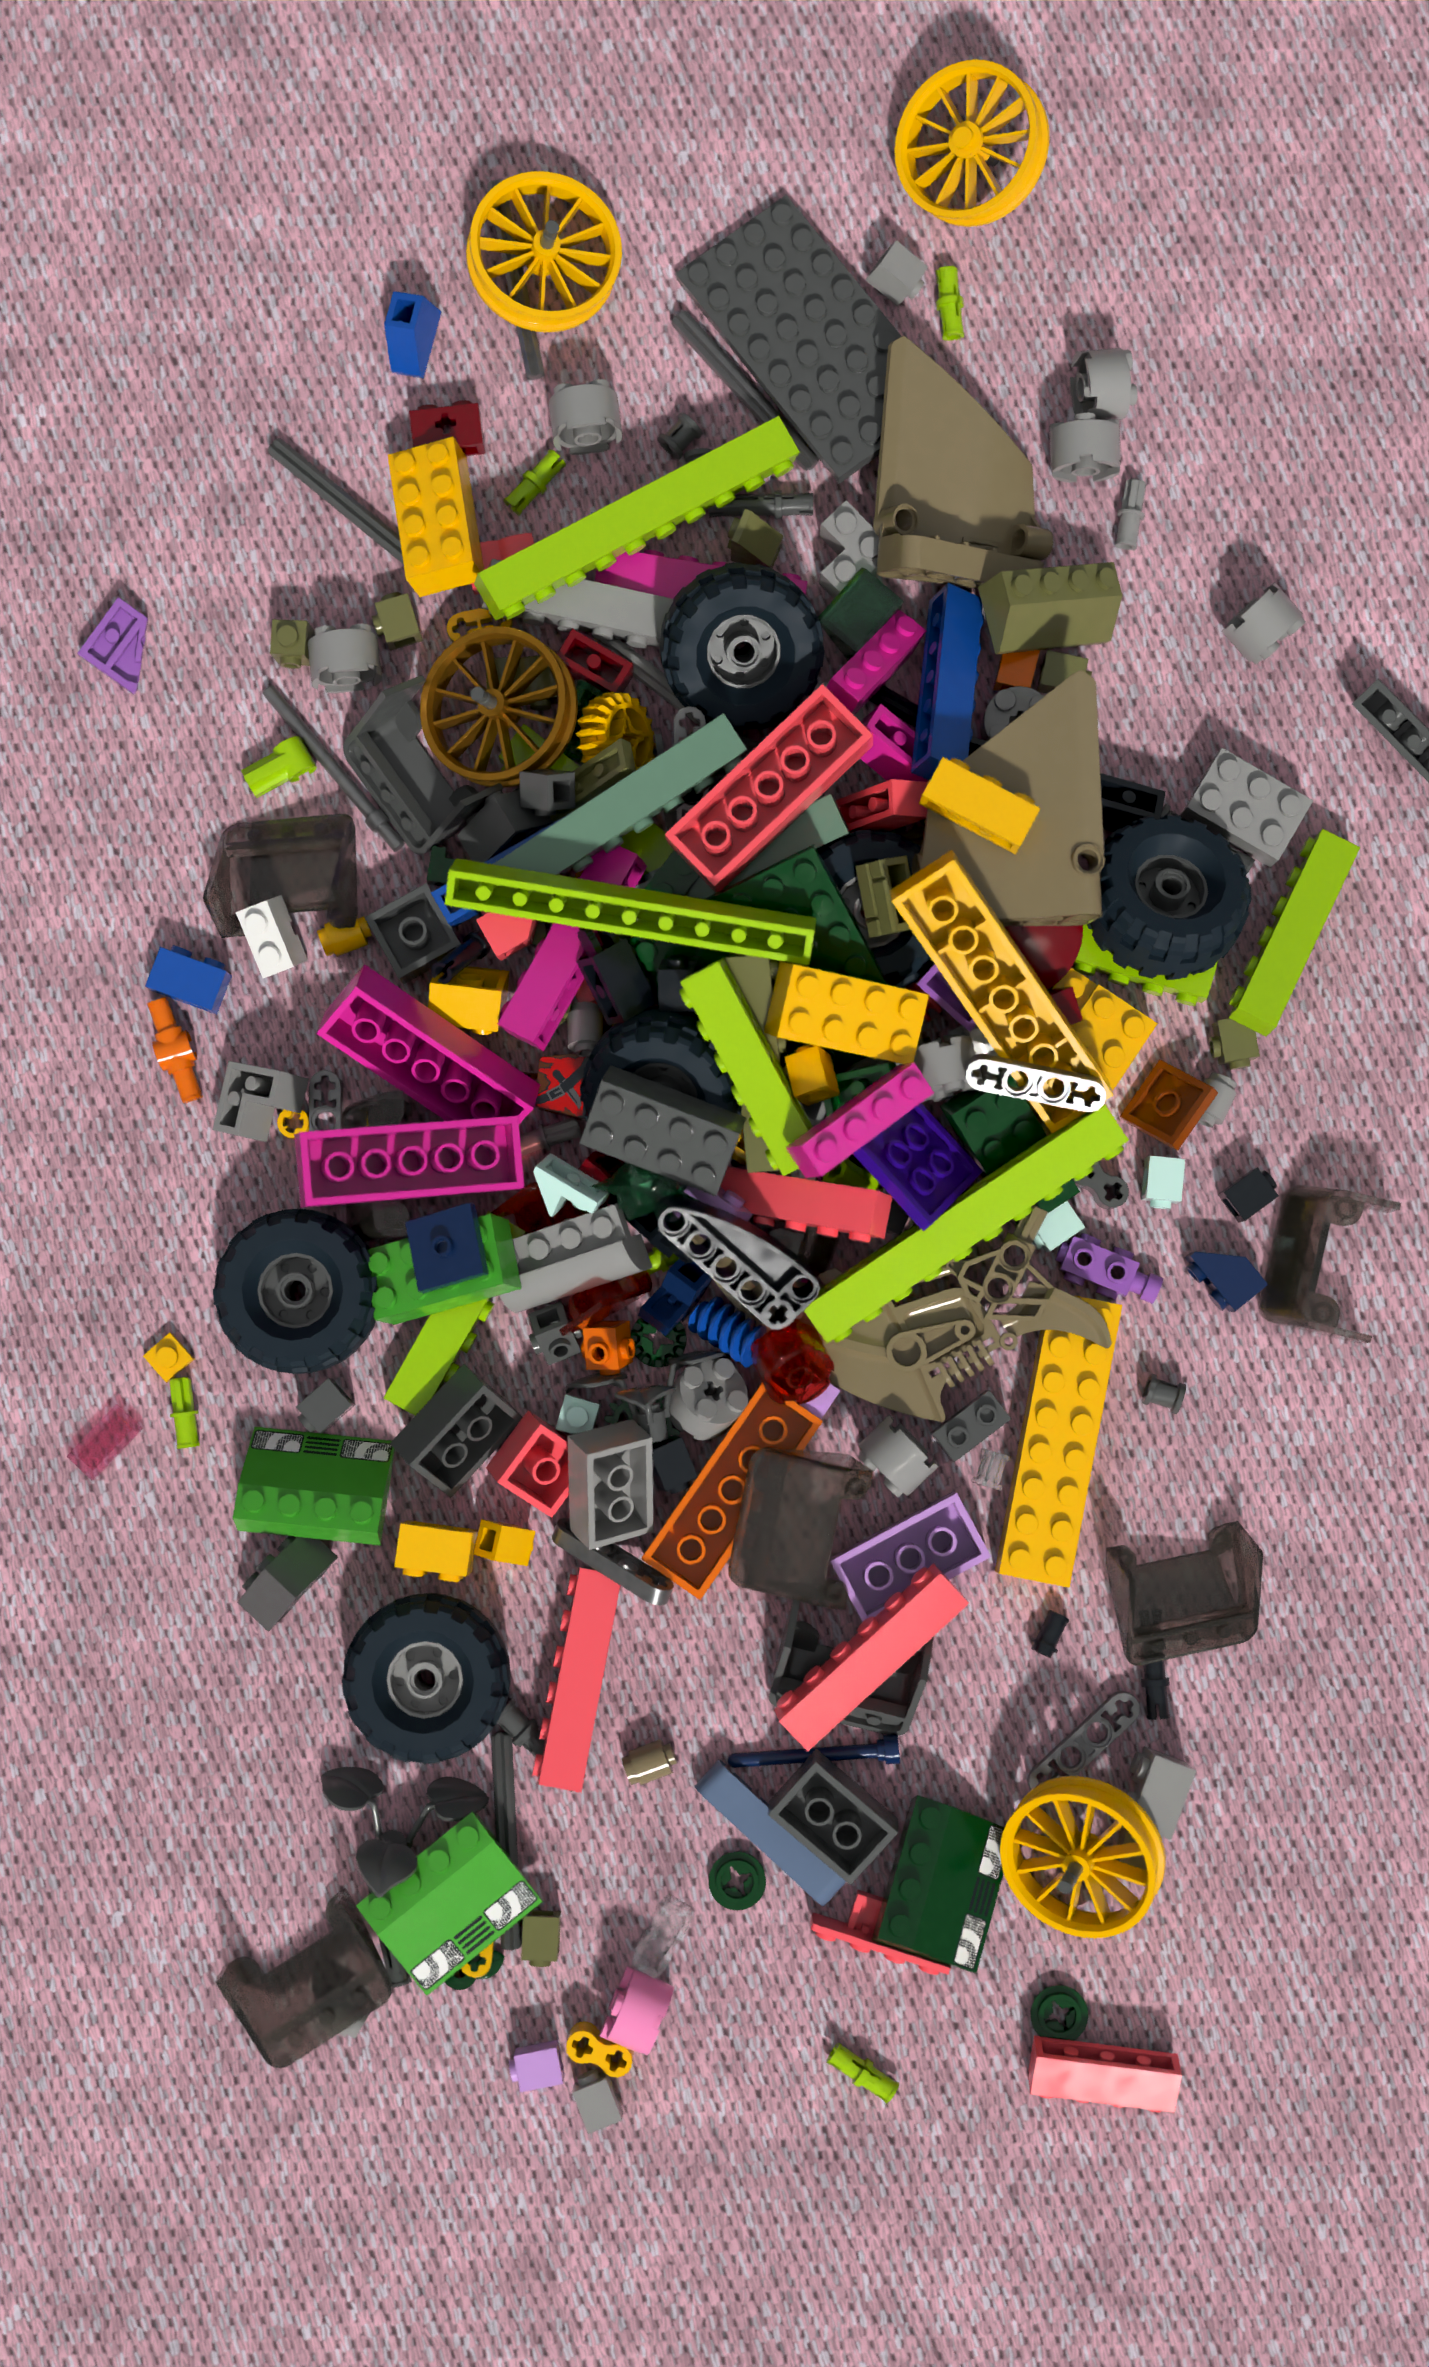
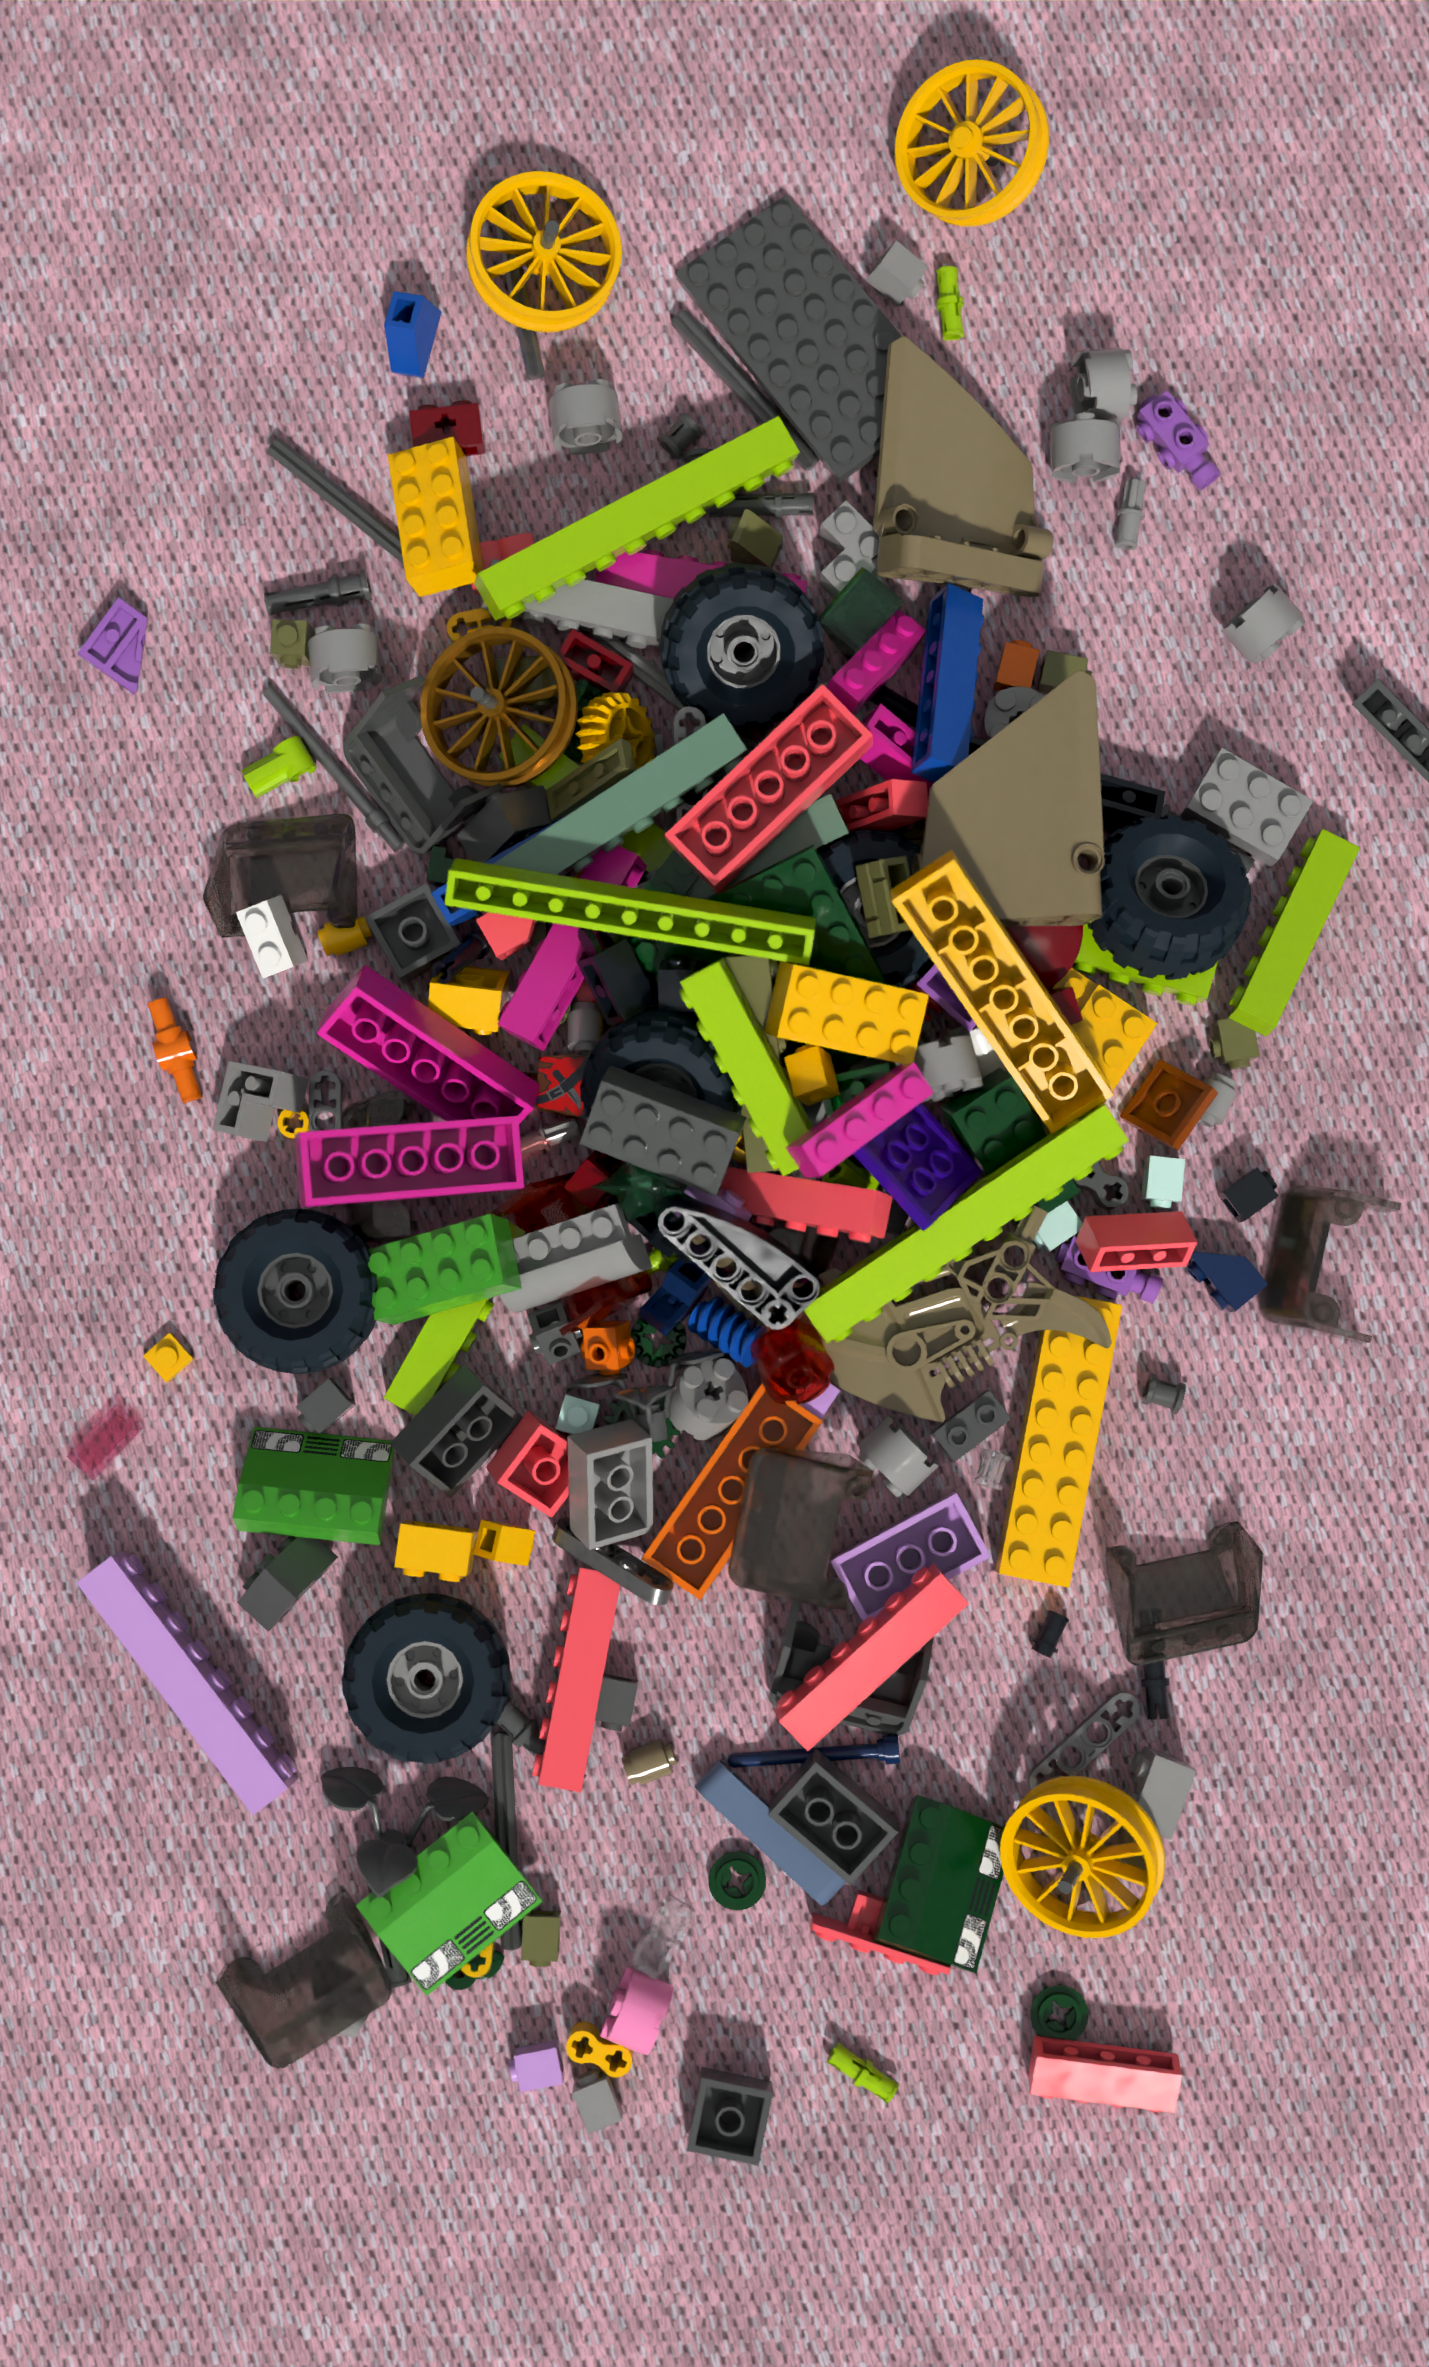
(184, 1413): lime axle -> none
(188, 979): blue brick -> none
(188, 1680): none -> lavender brick
(333, 591): none -> dark grey pin
(396, 621): olive brick -> none
(446, 1247): dark blue plate -> none
(534, 482): lime pin -> none
(547, 790): dark grey brick -> none
(563, 1182): light aqua slope -> none
(616, 1702): none -> dark grey brick
(672, 1465): black brick -> none
(729, 2116): none -> dark grey brick
(979, 804): yellow brick -> none
(1037, 1077): beam -> none
(1051, 607): olive slope -> none
(1136, 1241): none -> coral brick
(1166, 435): none -> medium lavender brick

